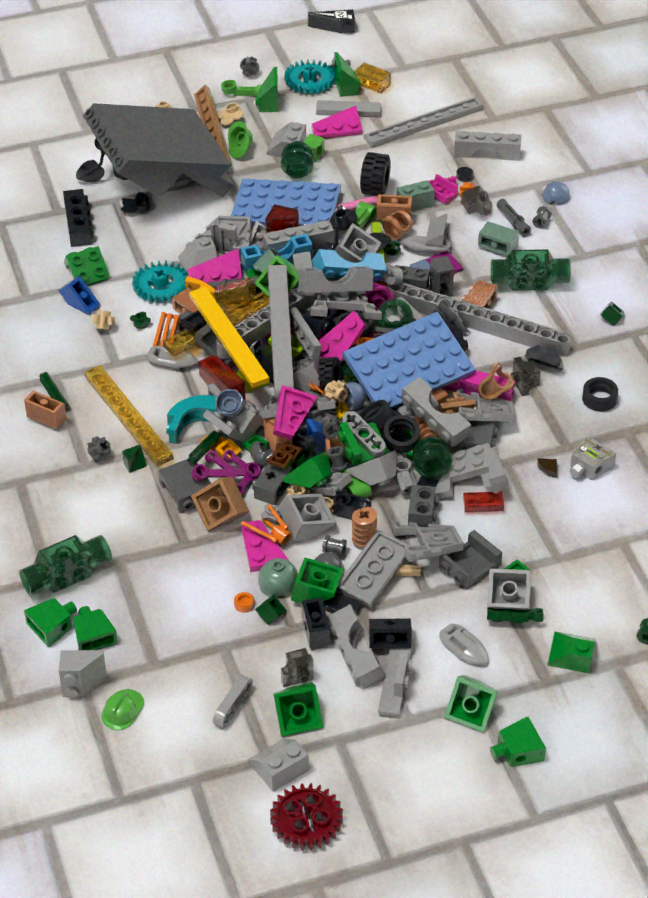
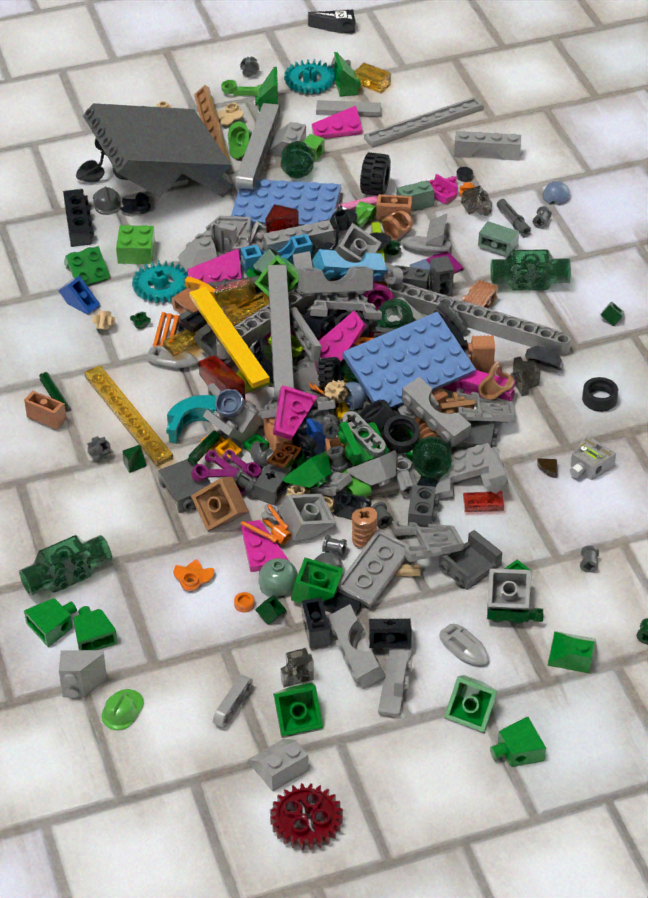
(106, 201): none -> dark grey piece
(135, 244): none -> bright green brick
(192, 575): none -> orange plate
(244, 480): none -> dark grey bush
(258, 146): none -> light grey beam
(383, 518): none -> dark grey bush
(482, 352): none -> nougat brick
(589, 559): none -> dark grey bush

